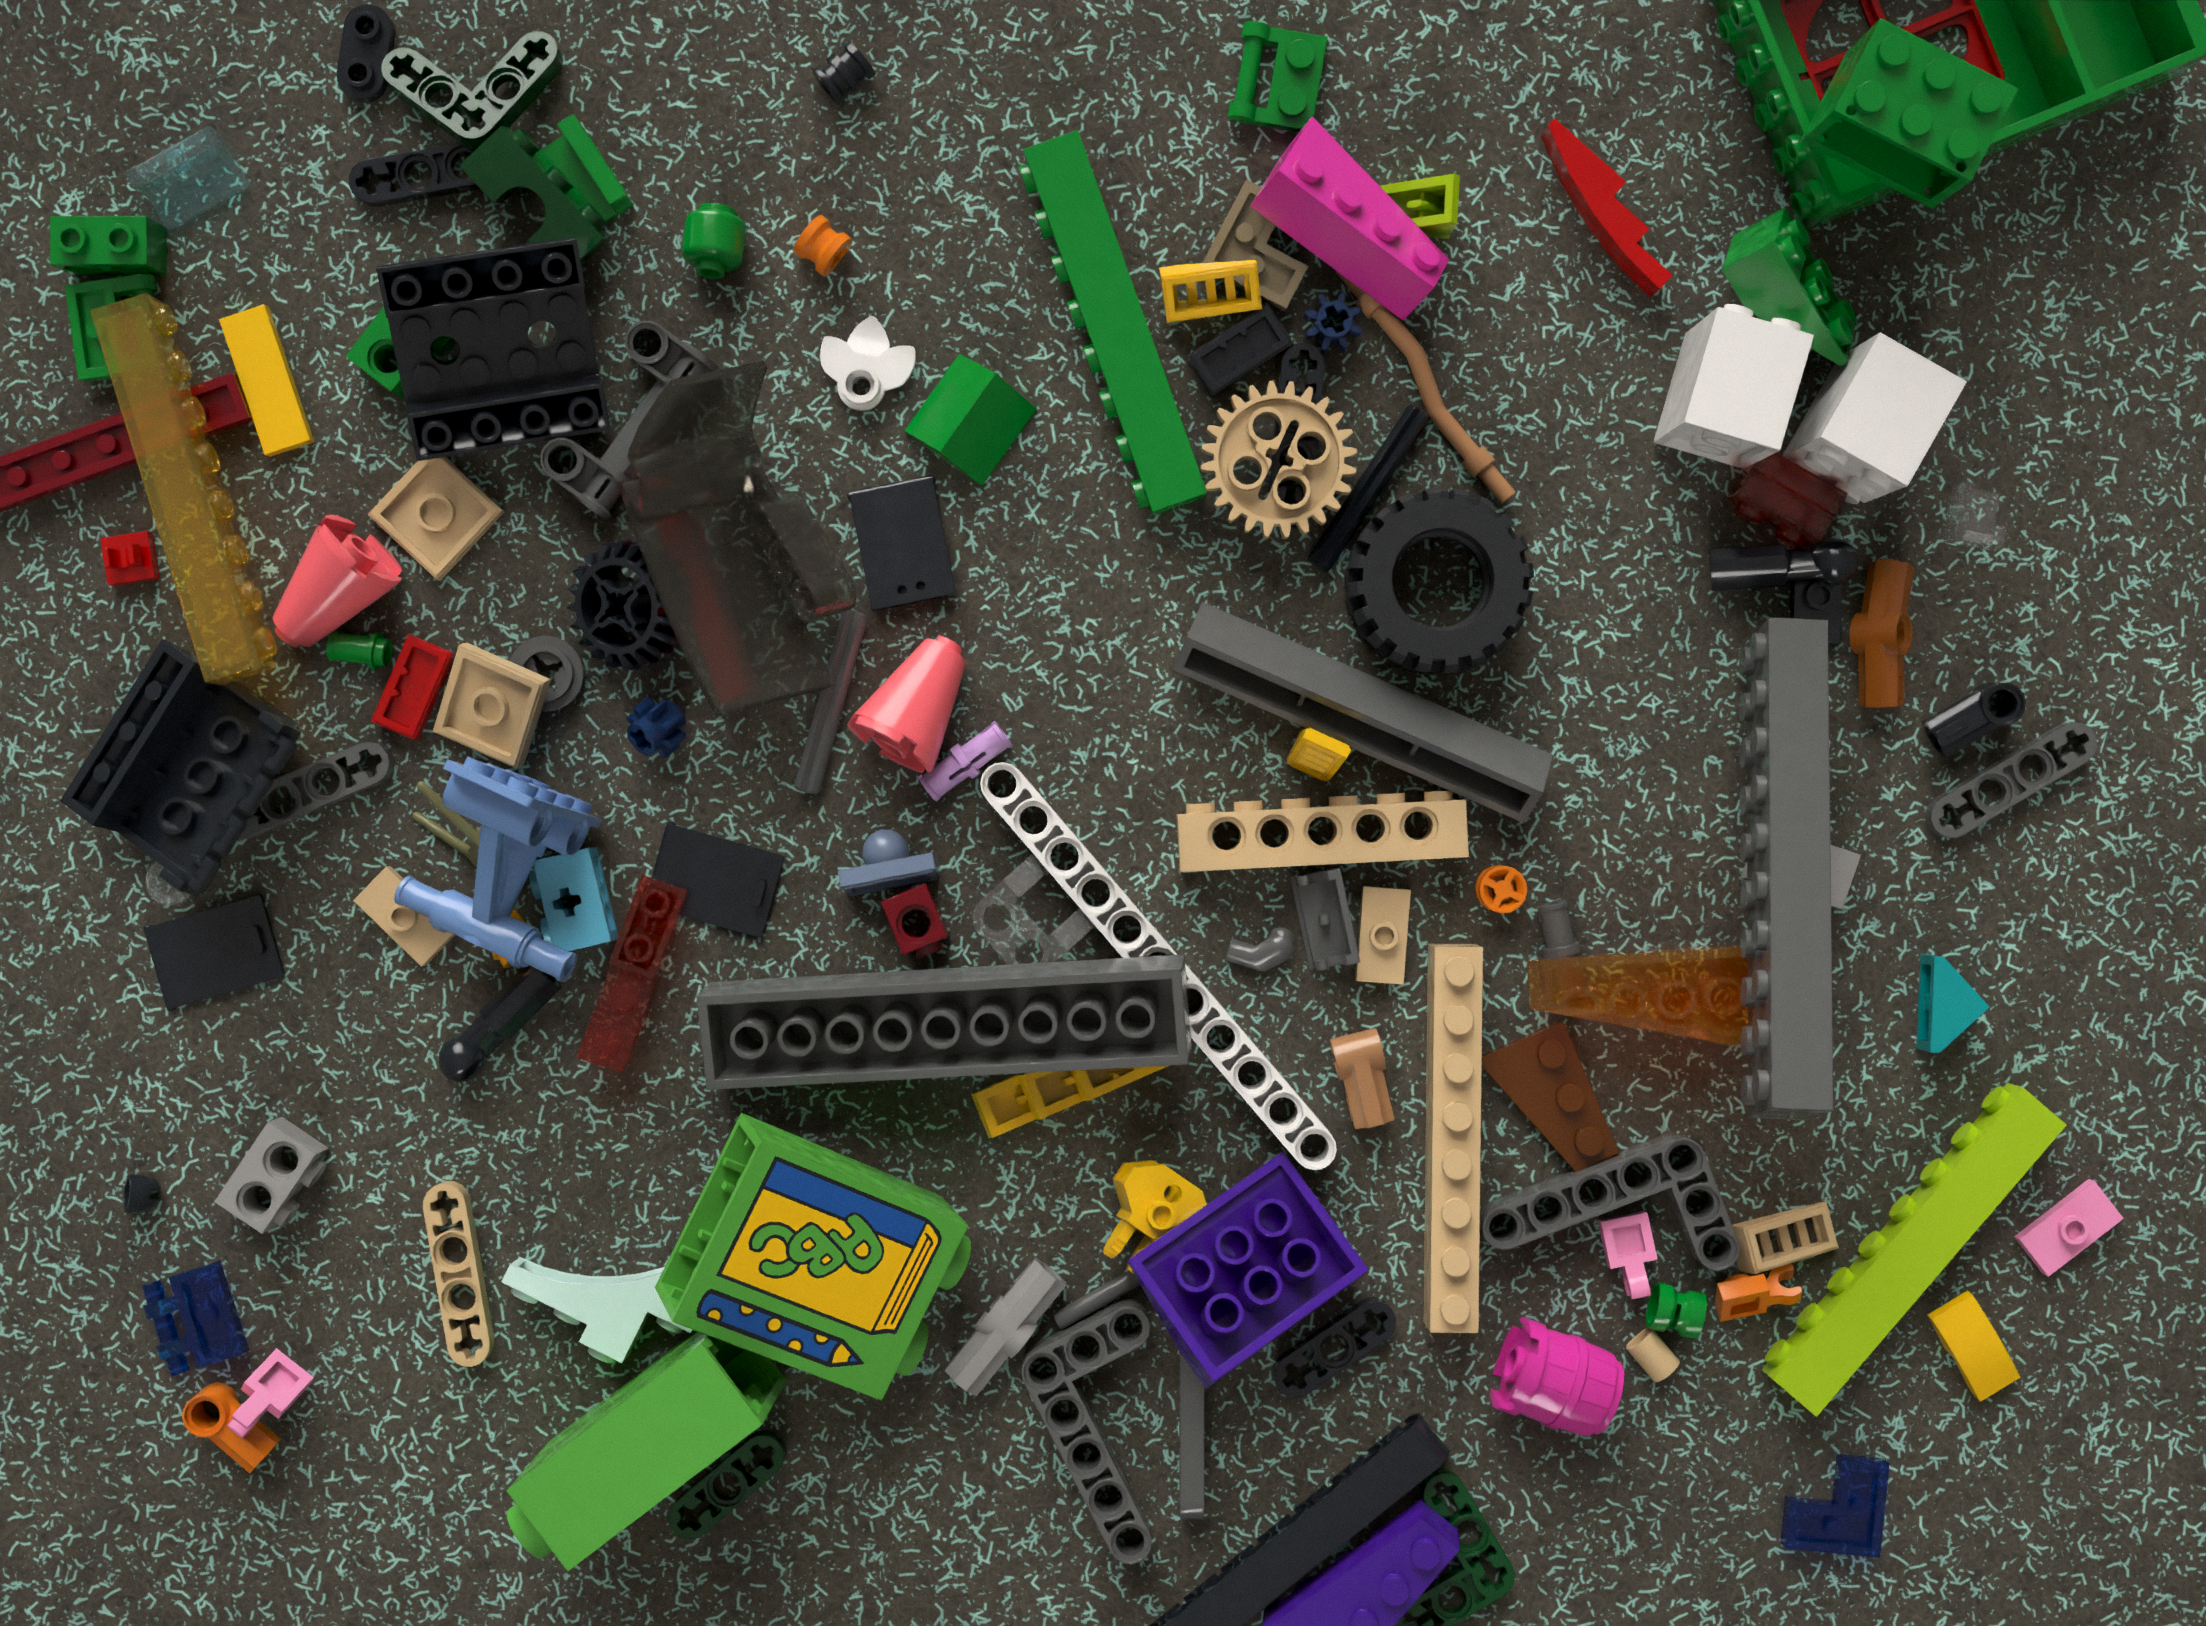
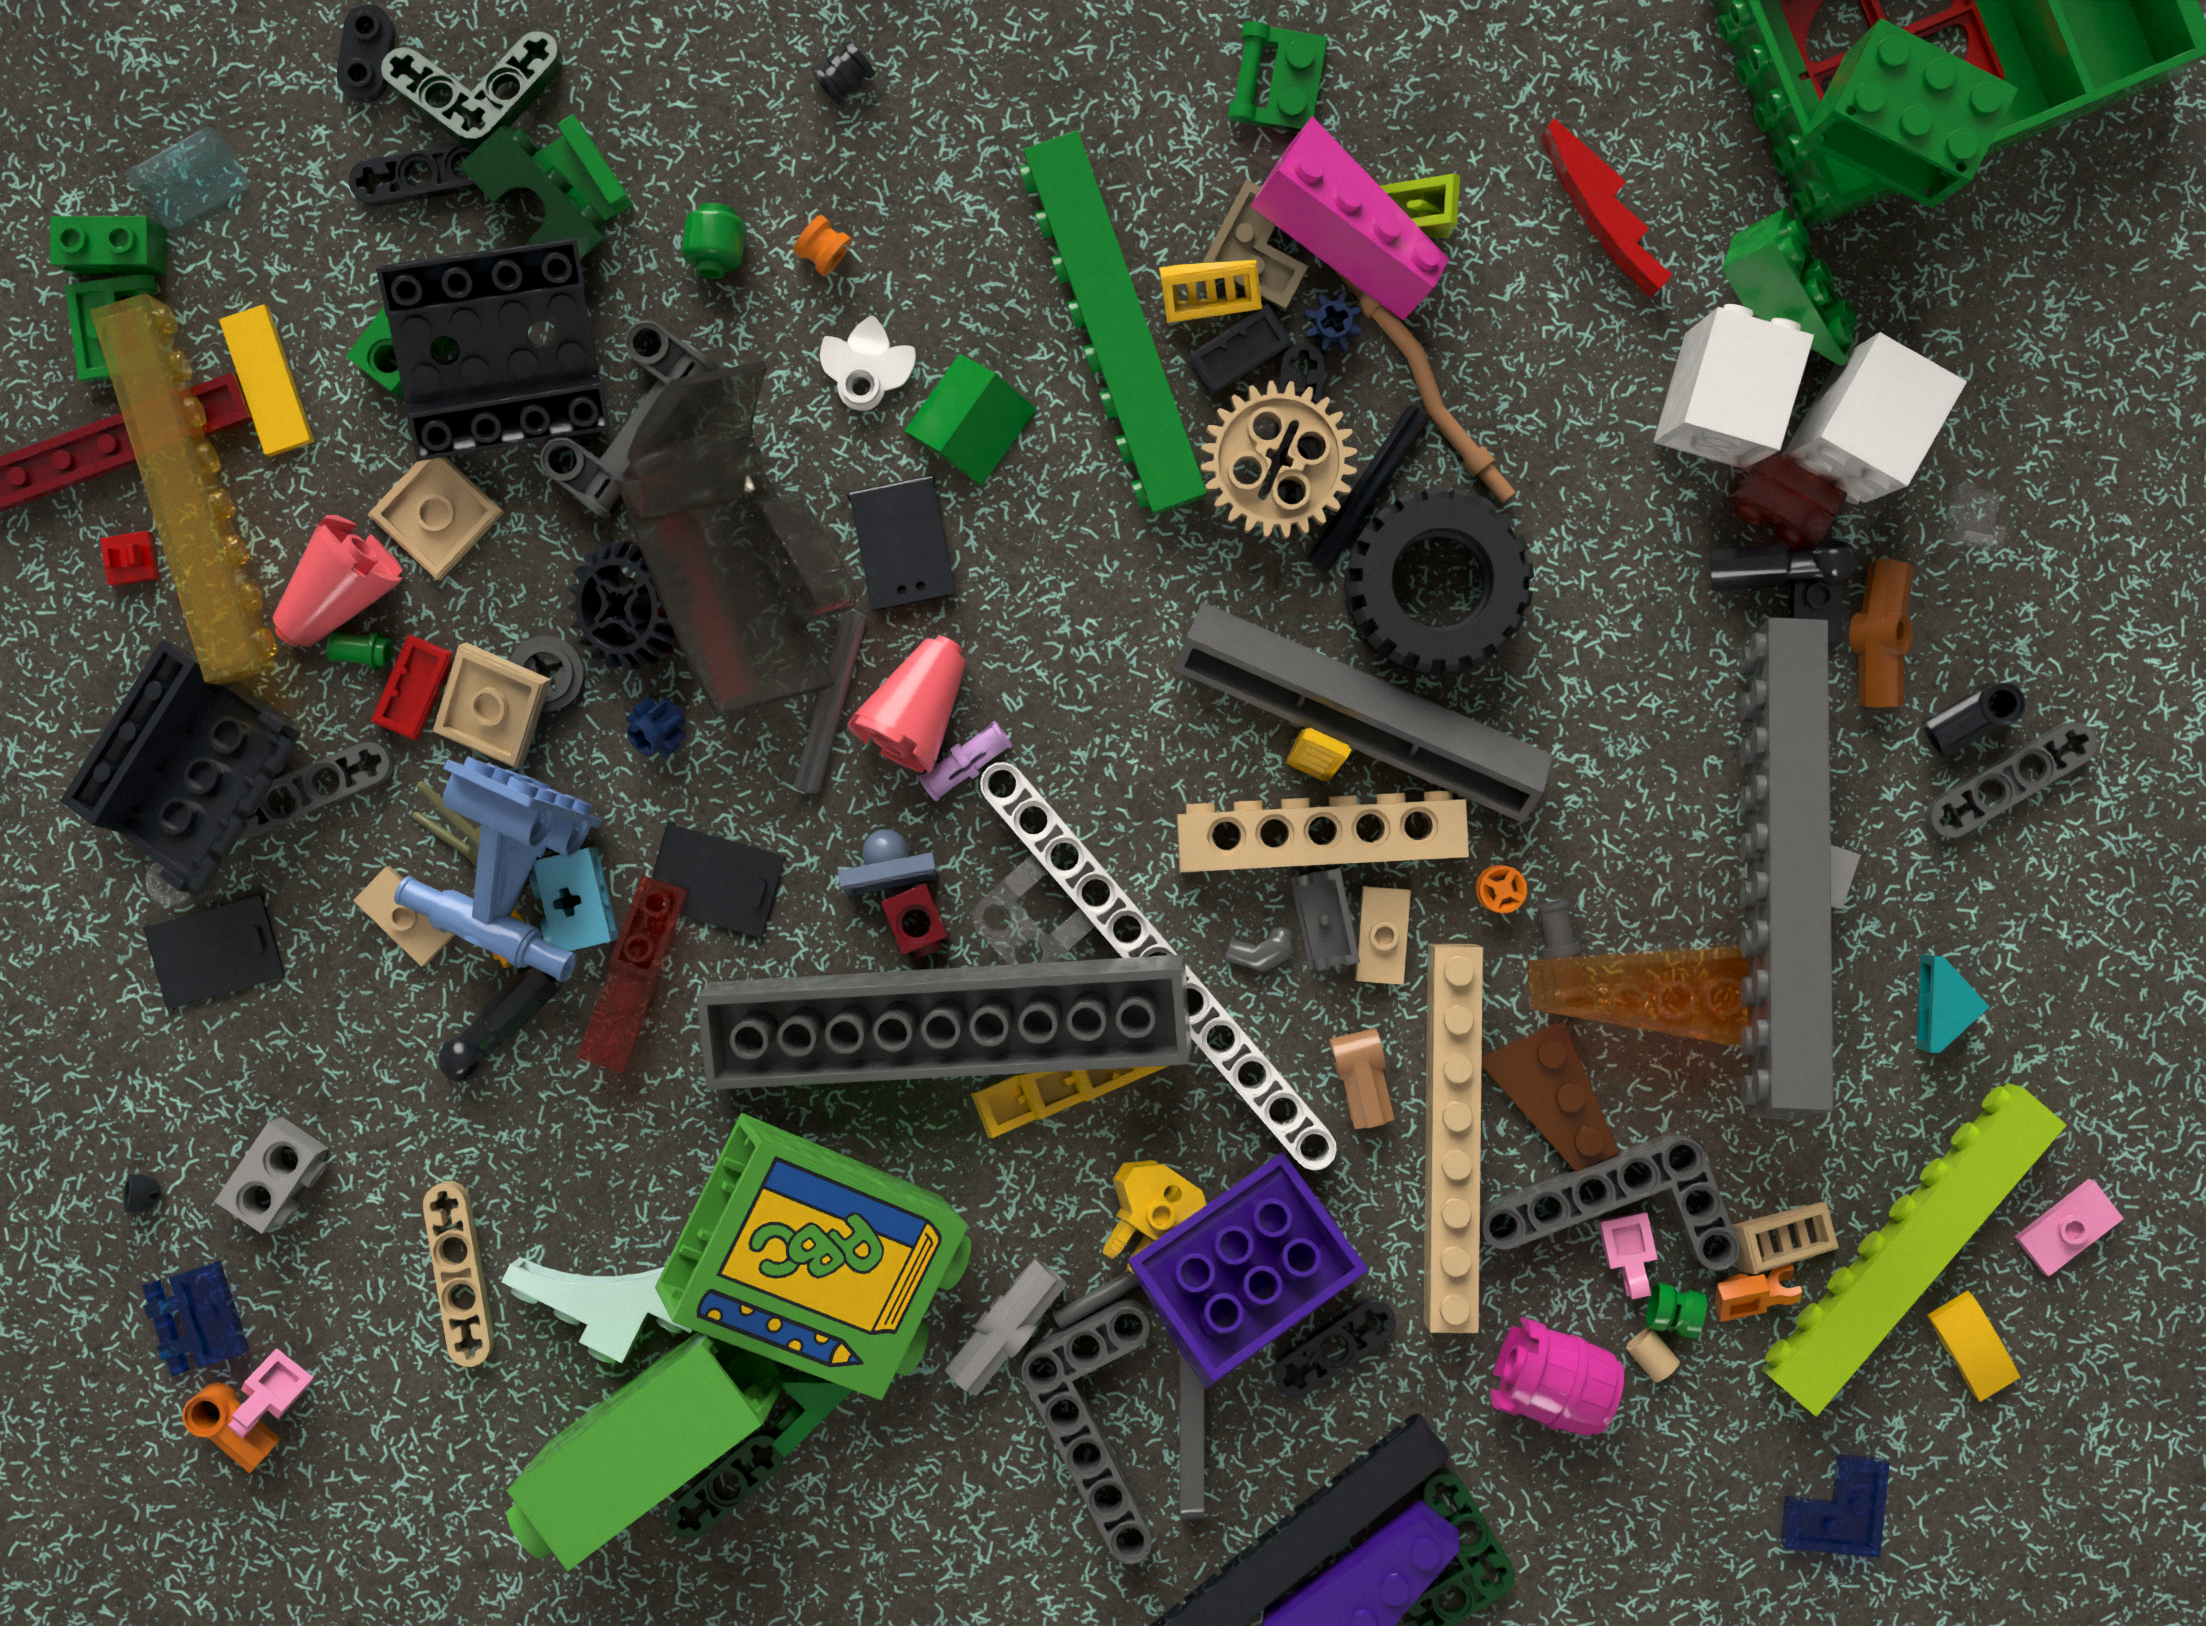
(816, 1397): none -> green slope

